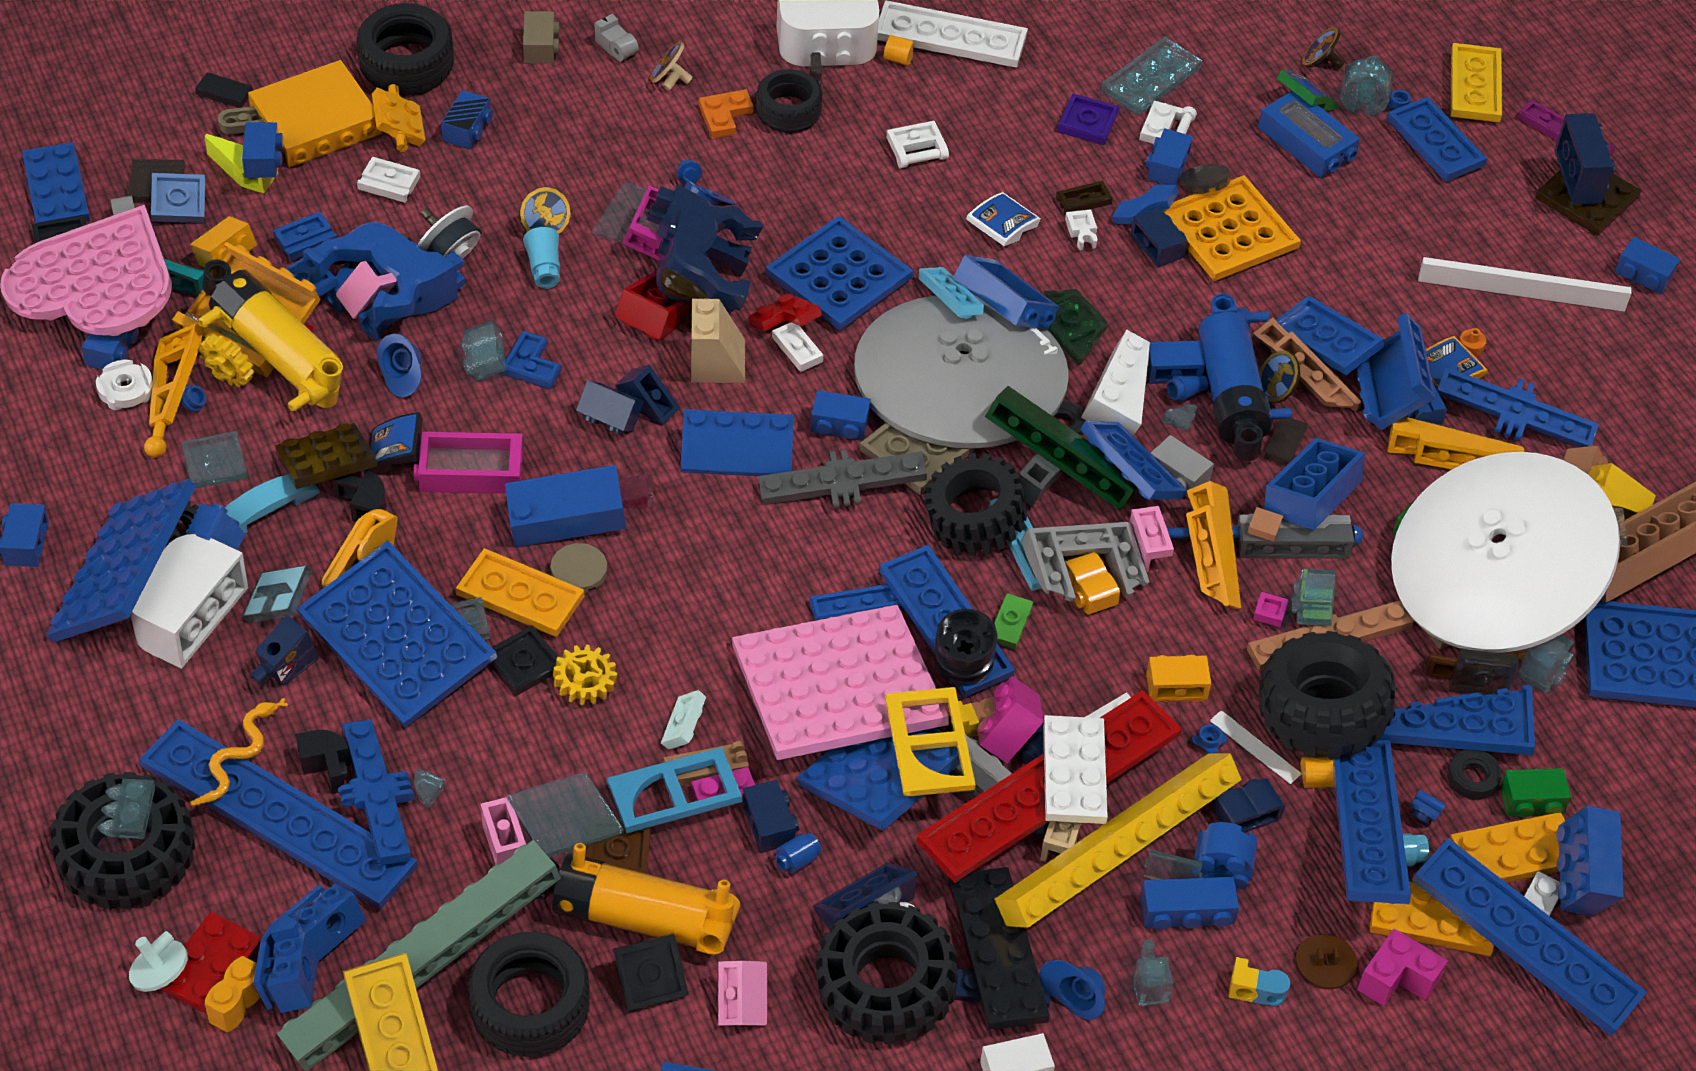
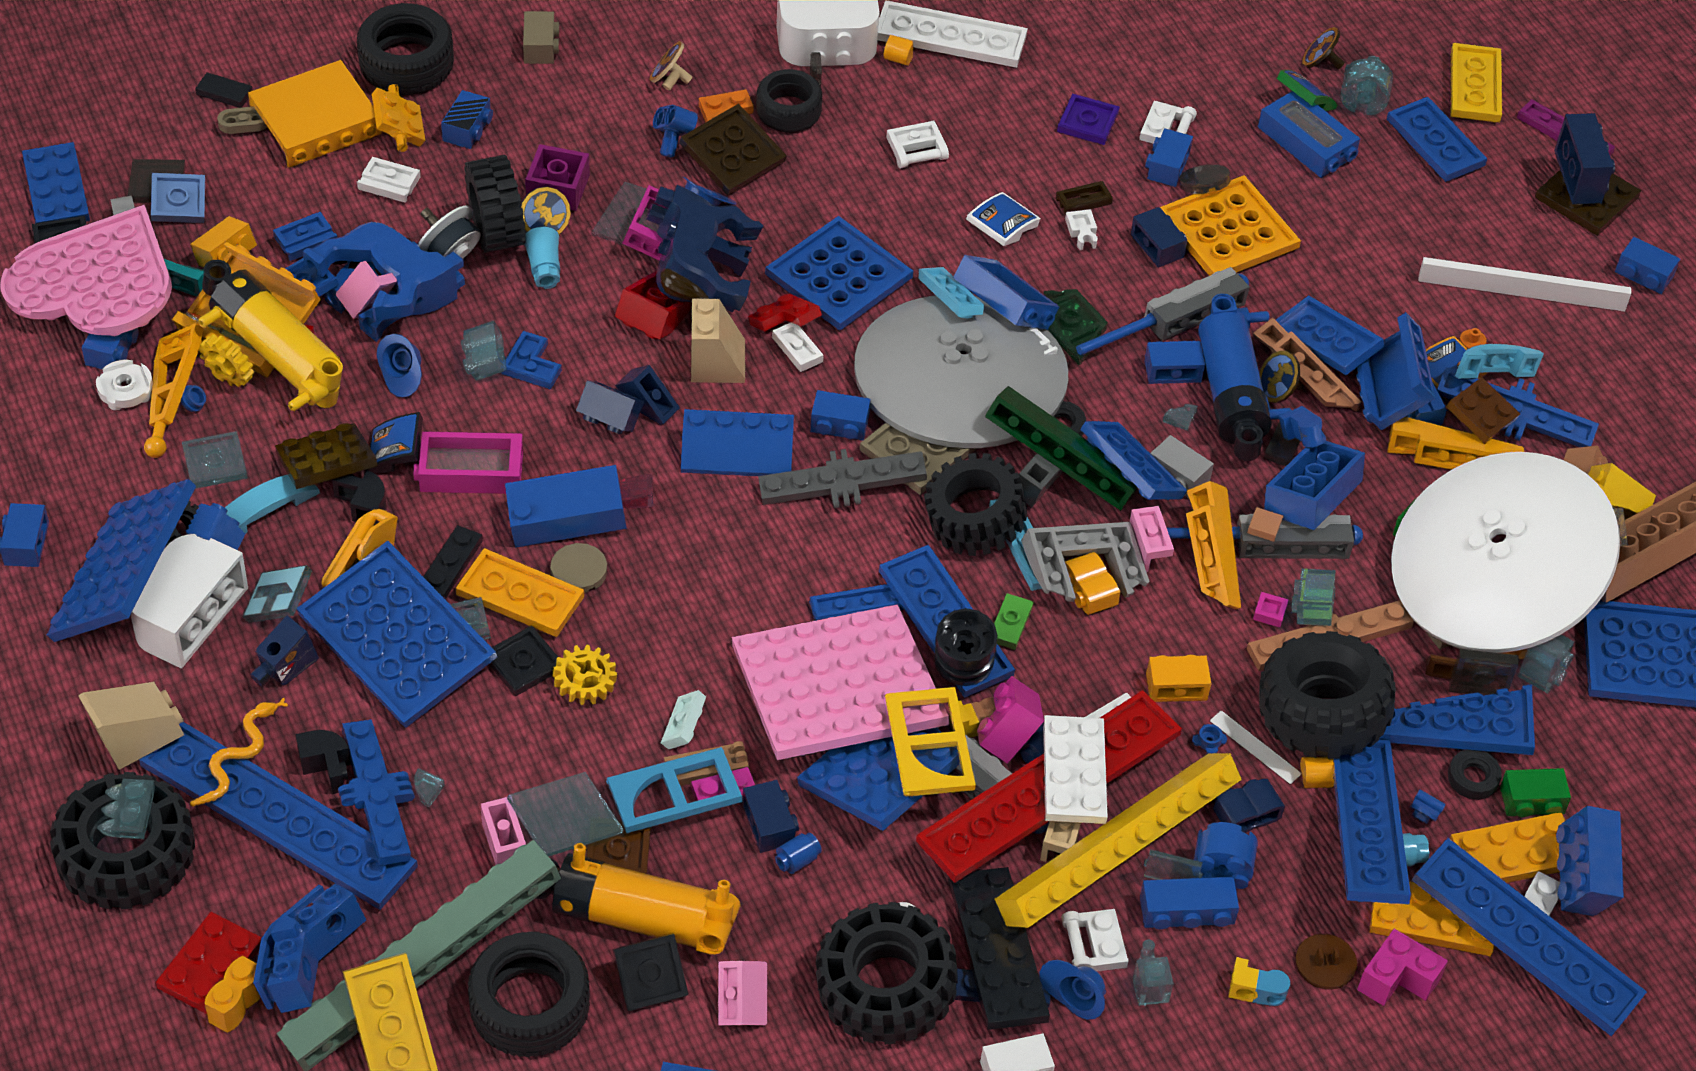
(133, 720): none -> tan slope
(157, 962): light aqua shield -> none
(229, 158): neon yellow slope -> none
(261, 150): blue brick -> none
(453, 559): none -> black plate
(495, 203): none -> black tyre
(559, 170): none -> magenta brick
(615, 38): light grey leg -> none
(674, 123): none -> blue beam
(690, 170): blue plate -> none
(732, 149): none -> dark brown plate
(880, 886): dark blue slope -> none
(1103, 936): none -> white plate
(1121, 385): white wedge -> none
(1151, 75): clear light blue plate -> none
(1157, 196): blue tile -> none
(1179, 309): none -> piece
(1184, 387): blue cone -> none
(1303, 426): none -> blue leg
(1398, 99): blue plate -> none
(1483, 410): none -> reddish brown plate
(1499, 358): none -> medium azure slope

